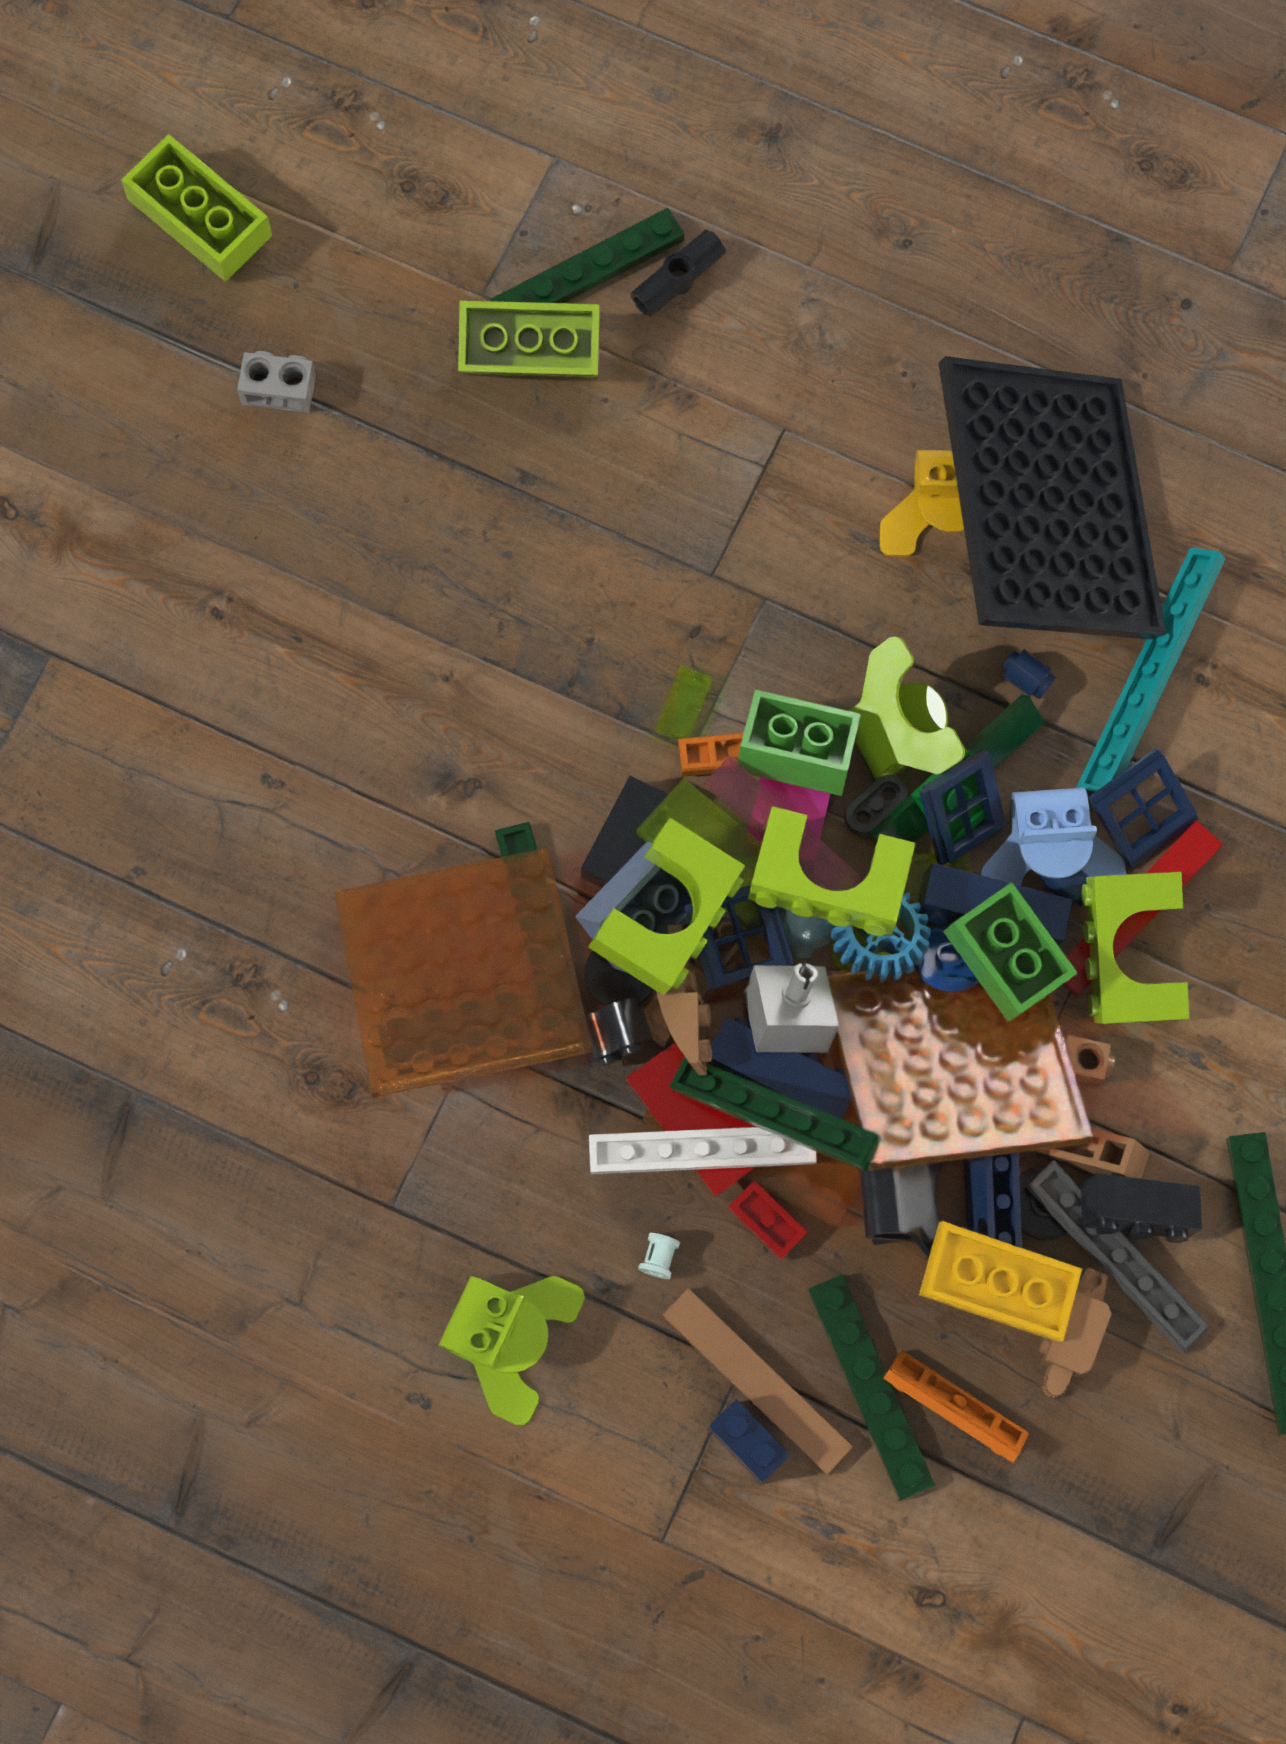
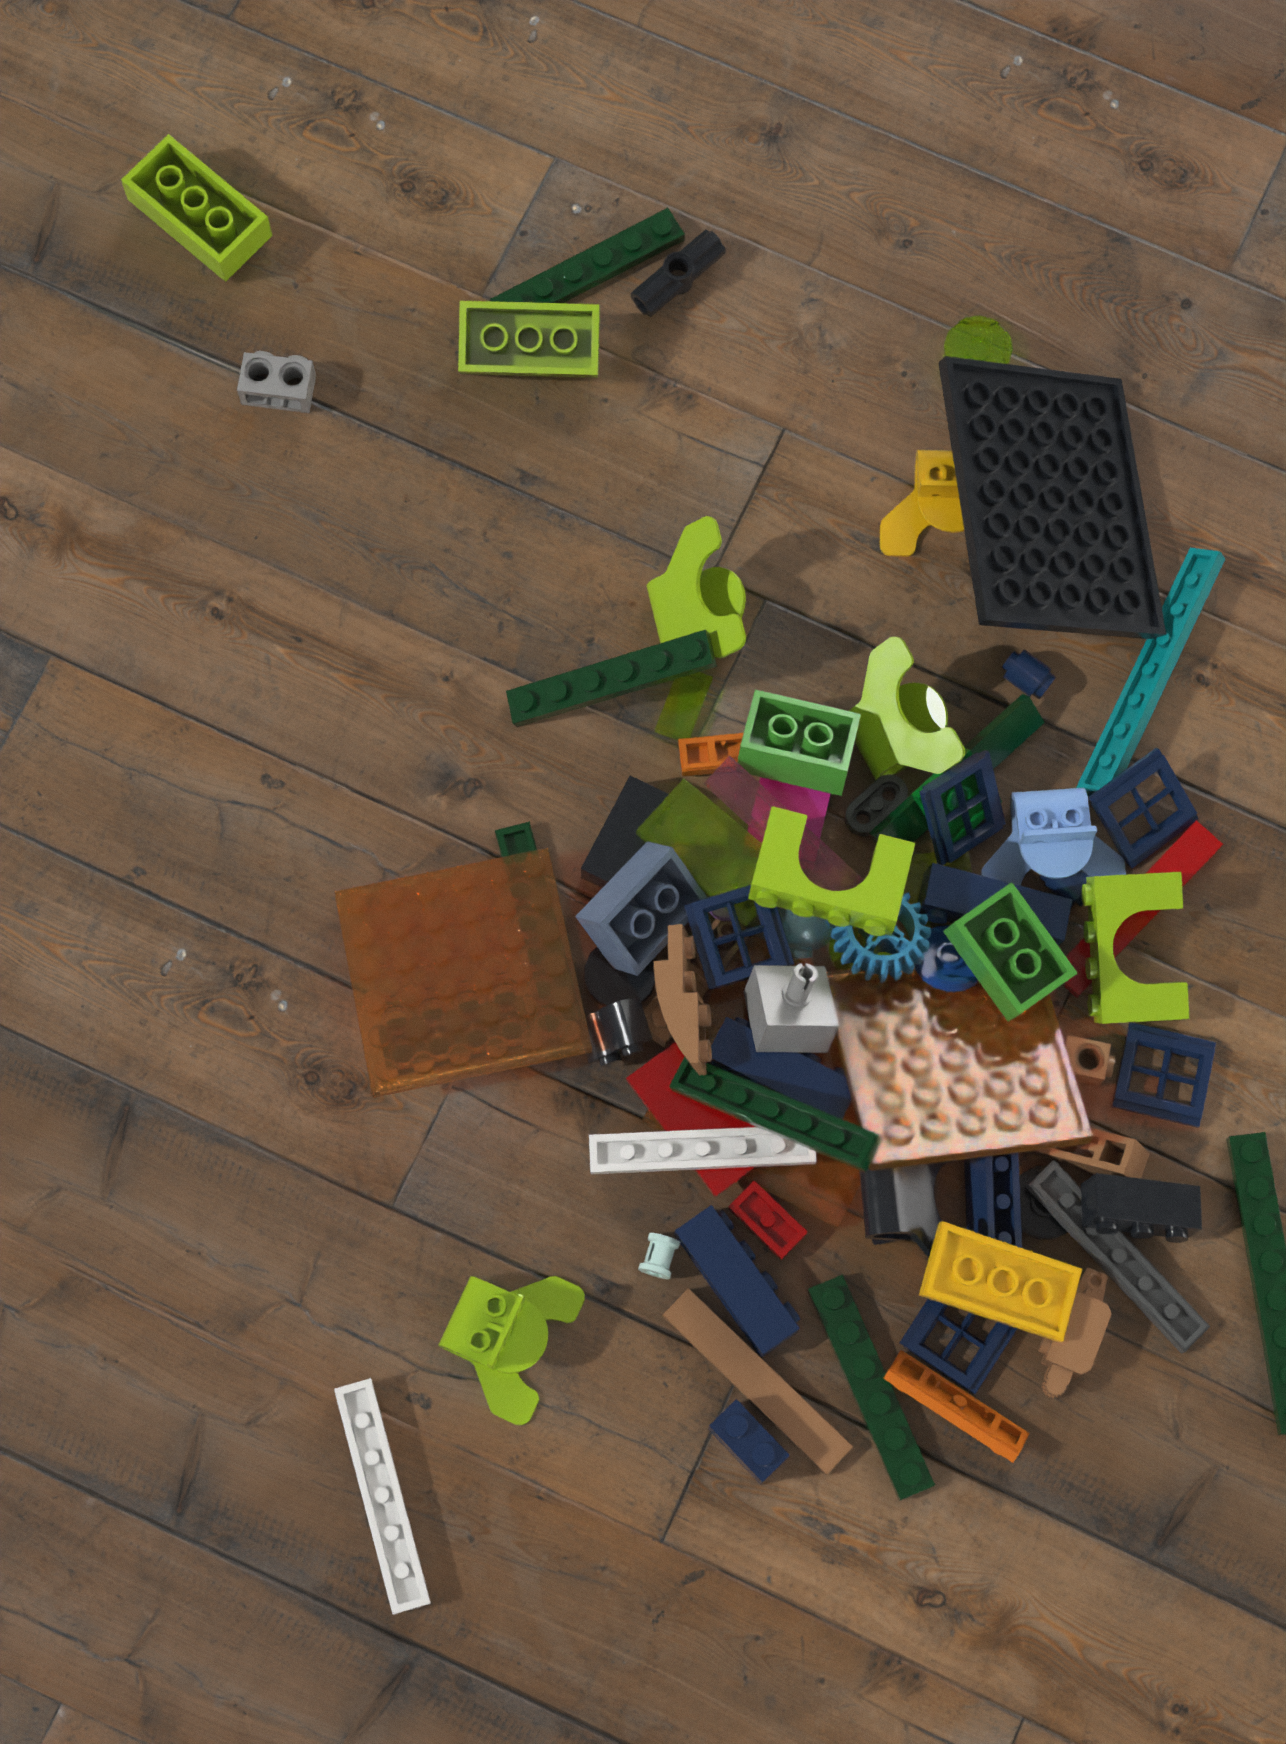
(382, 1496): none -> white plate
(611, 678): none -> dark green plate
(699, 600): none -> lime piece
(707, 876): lime arch -> none
(737, 1281): none -> dark blue brick
(979, 340): none -> clear neon green tile
(981, 1363): none -> dark blue piece
(1170, 1043): none -> dark blue piece

